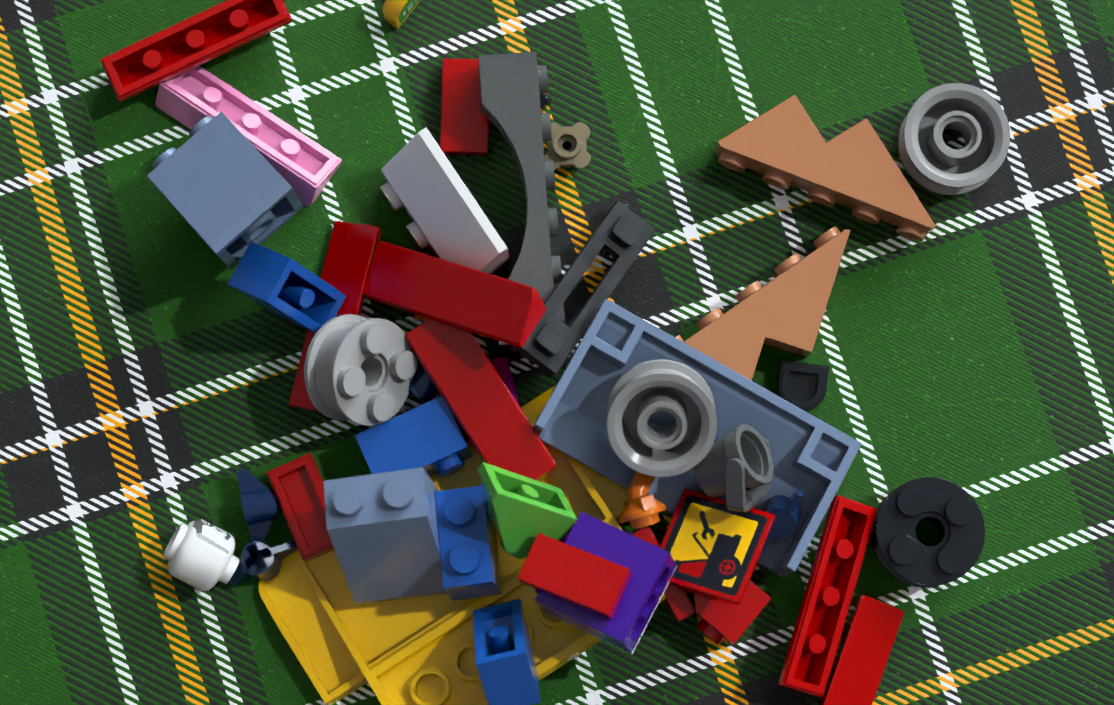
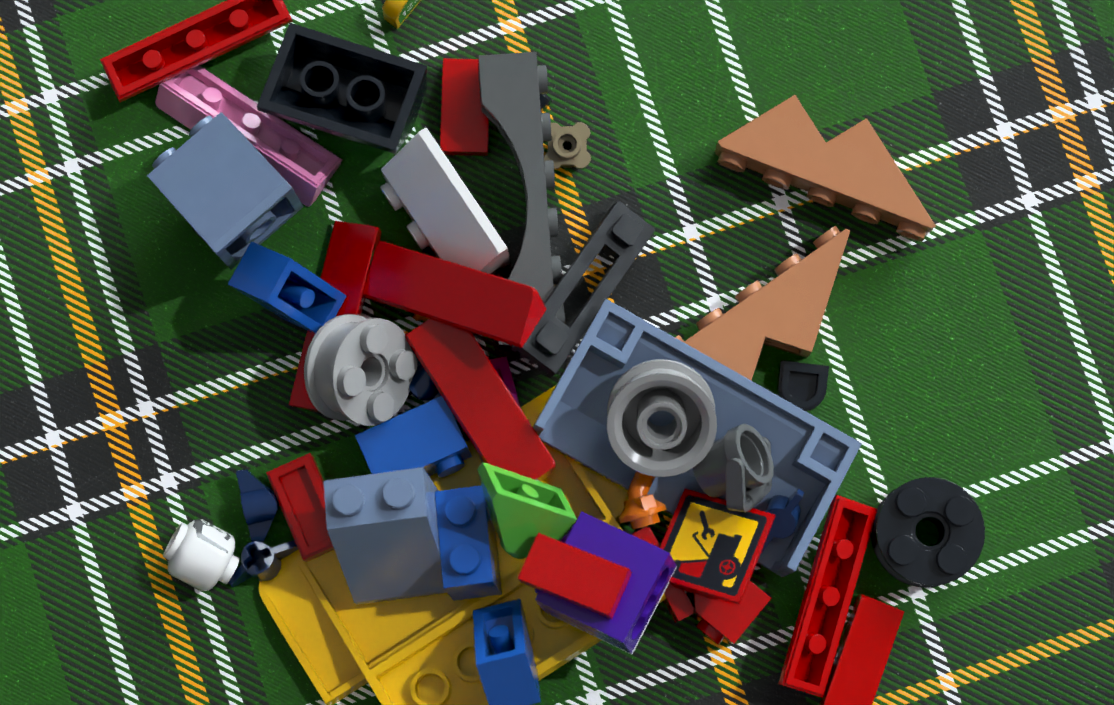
(344, 89): none -> black slope
(968, 112): light grey wheel -> none

